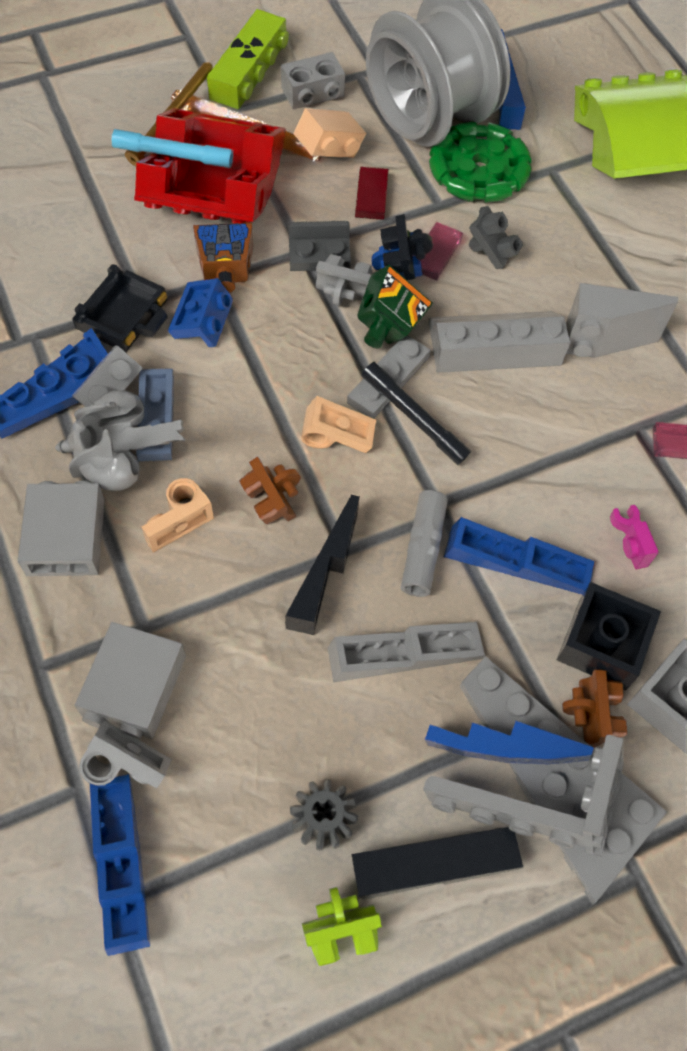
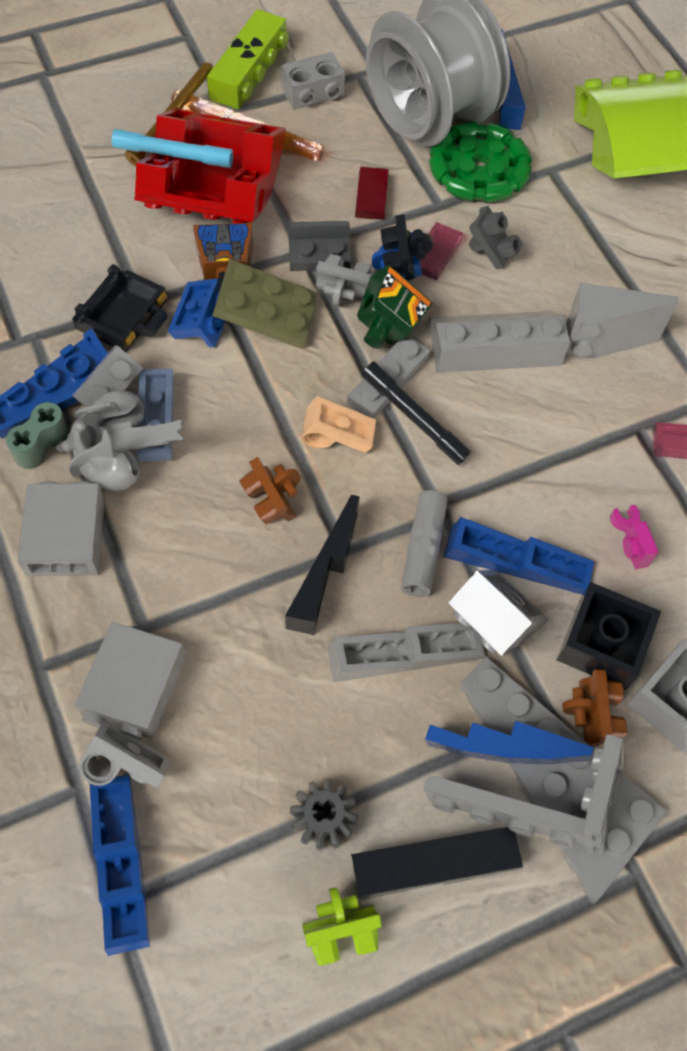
(36, 436): none -> sand green axle
(181, 518): light nougat plate -> none
(265, 304): none -> olive plate
(329, 133): light nougat brick -> none
(496, 611): none -> slope

